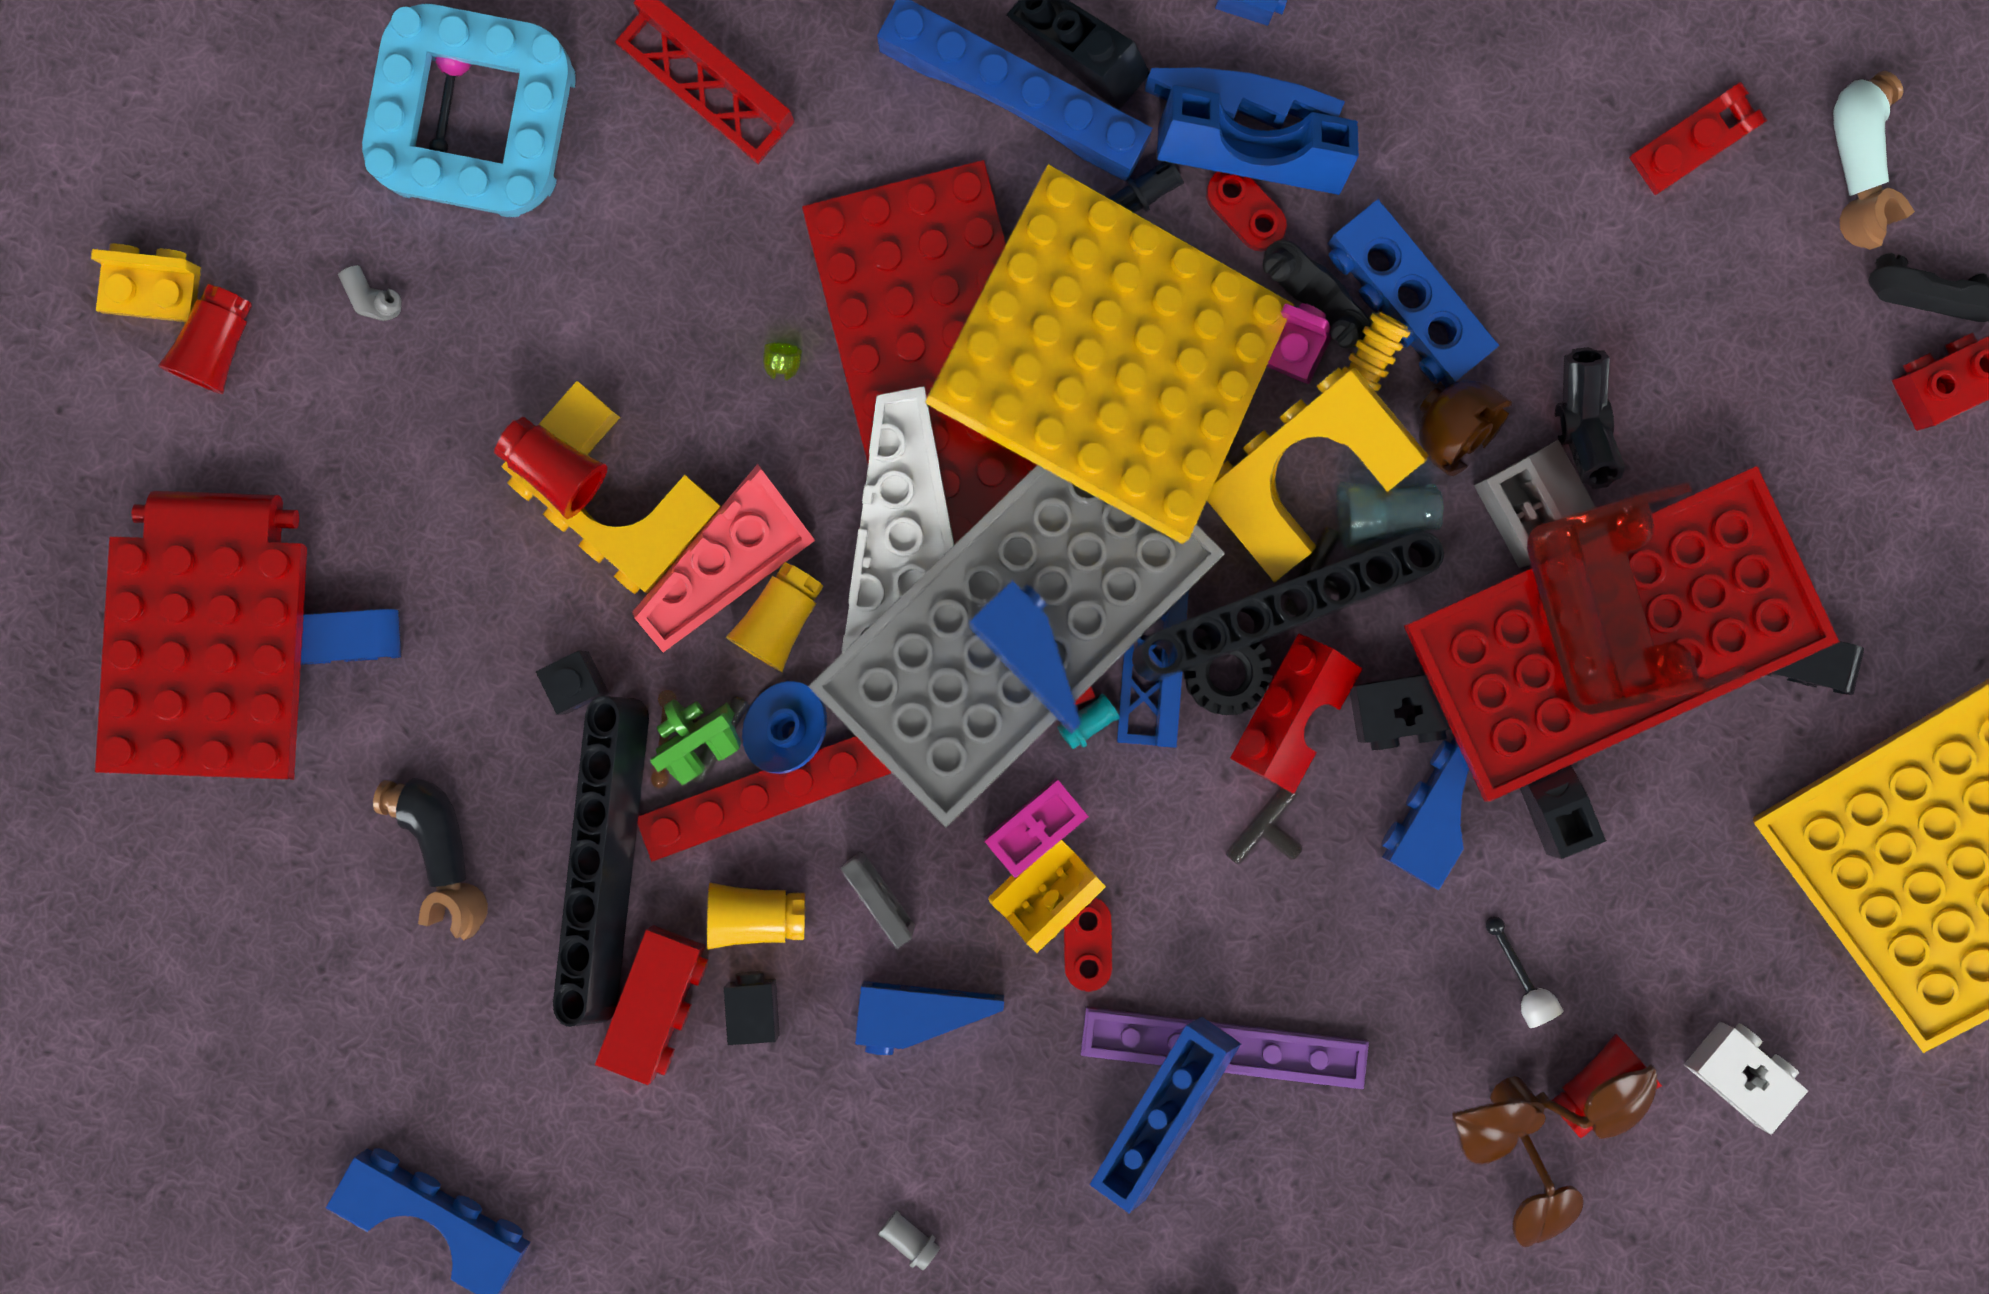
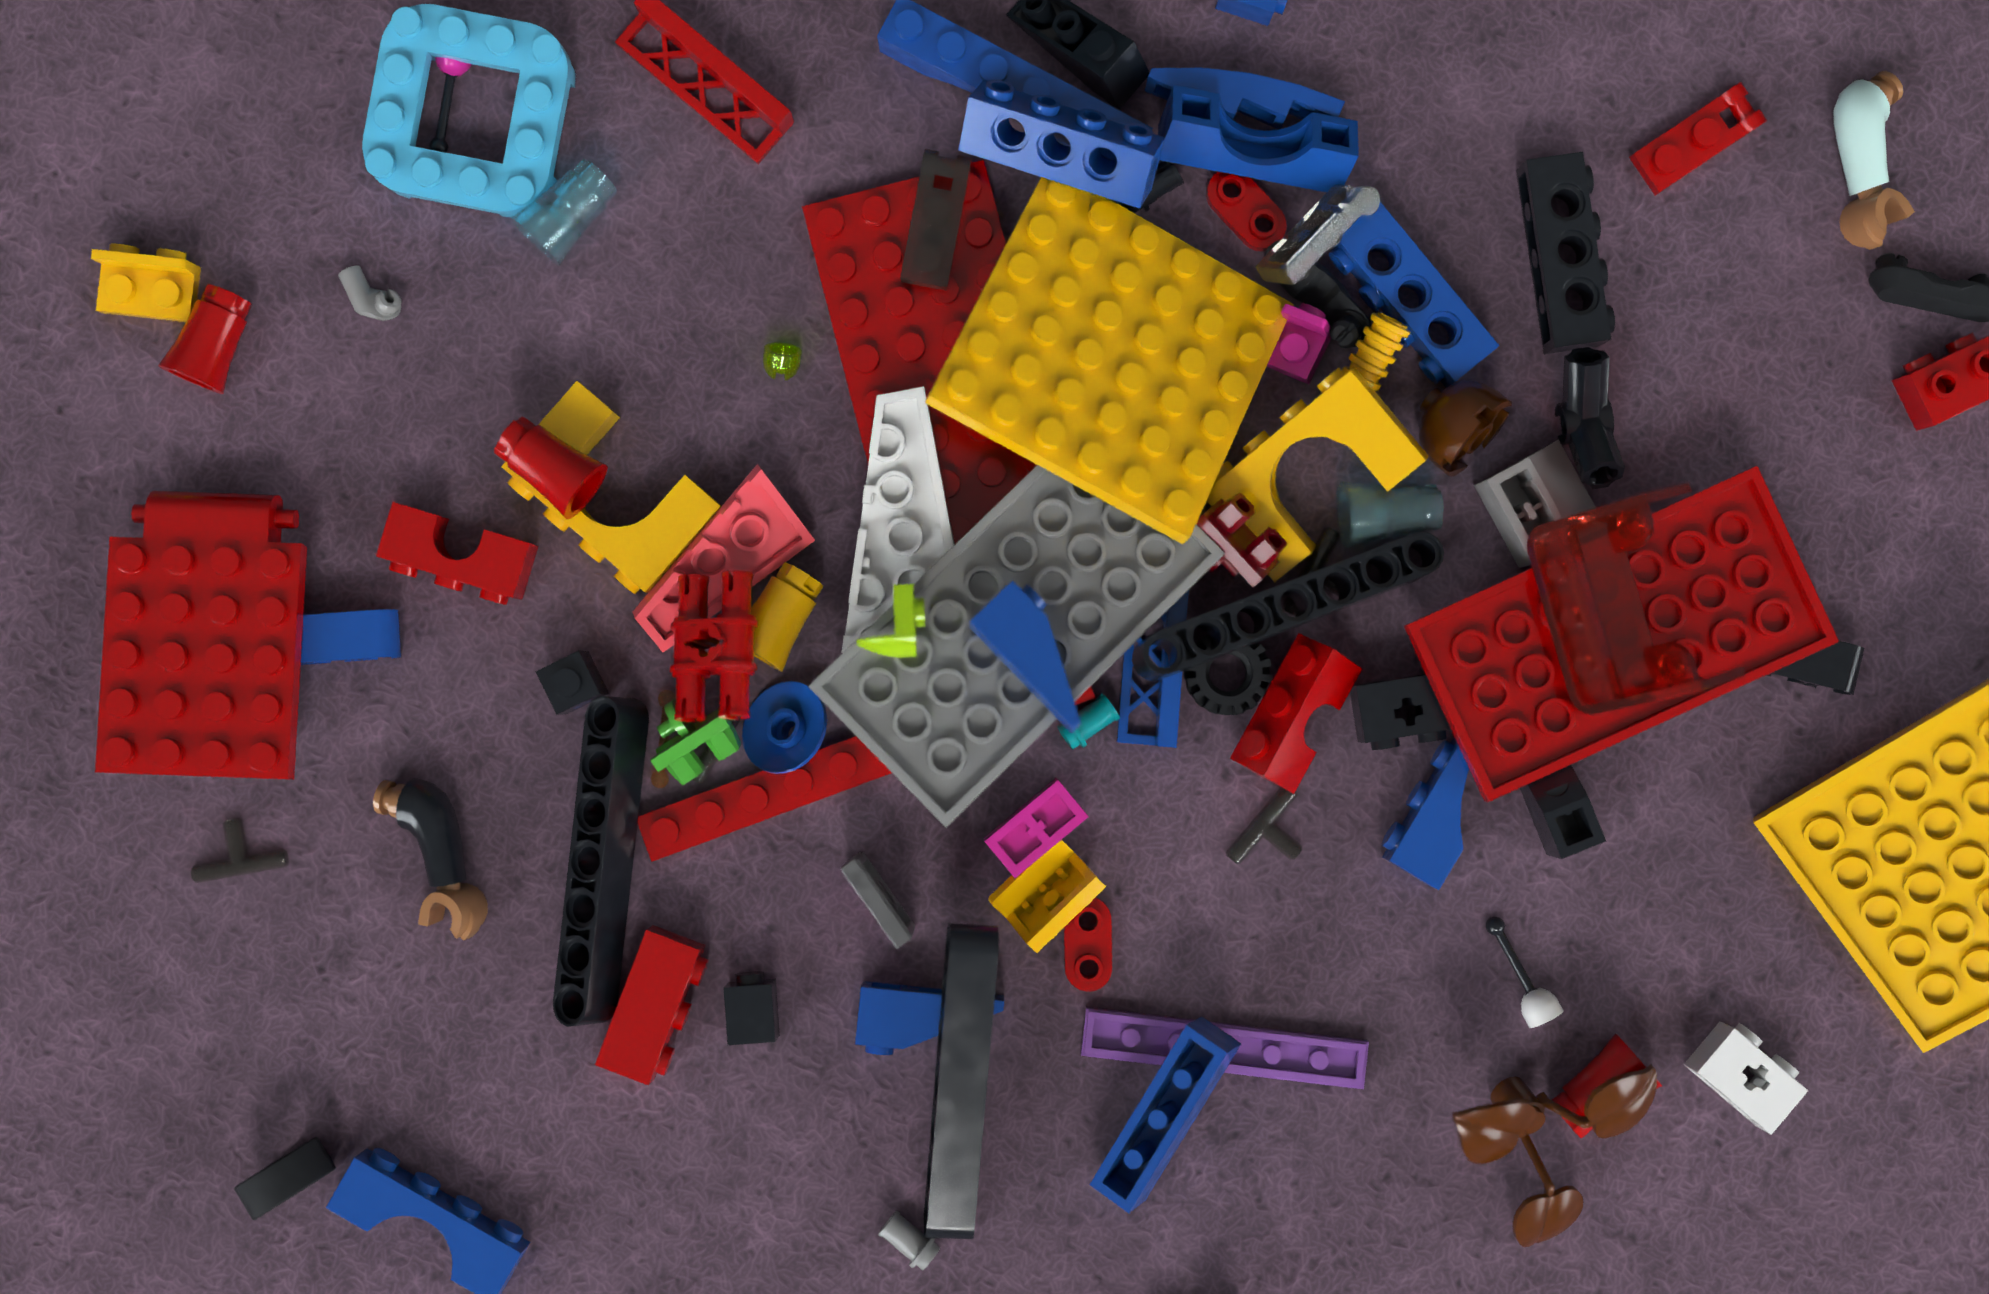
(238, 859): none -> clear smoke piece
(285, 1178): none -> black tyre
(416, 542): none -> red arch
(565, 210): none -> clear light blue plant
(730, 660): none -> red pin
(753, 916): yellow plant -> none
(908, 614): none -> lime plate
(935, 221): none -> clear smoke plate
(960, 1080): none -> black beam
(1036, 151): none -> blue brick
(1243, 550): none -> dark red hips
(1317, 233): none -> clear smoke plate
(1572, 181): none -> black brick

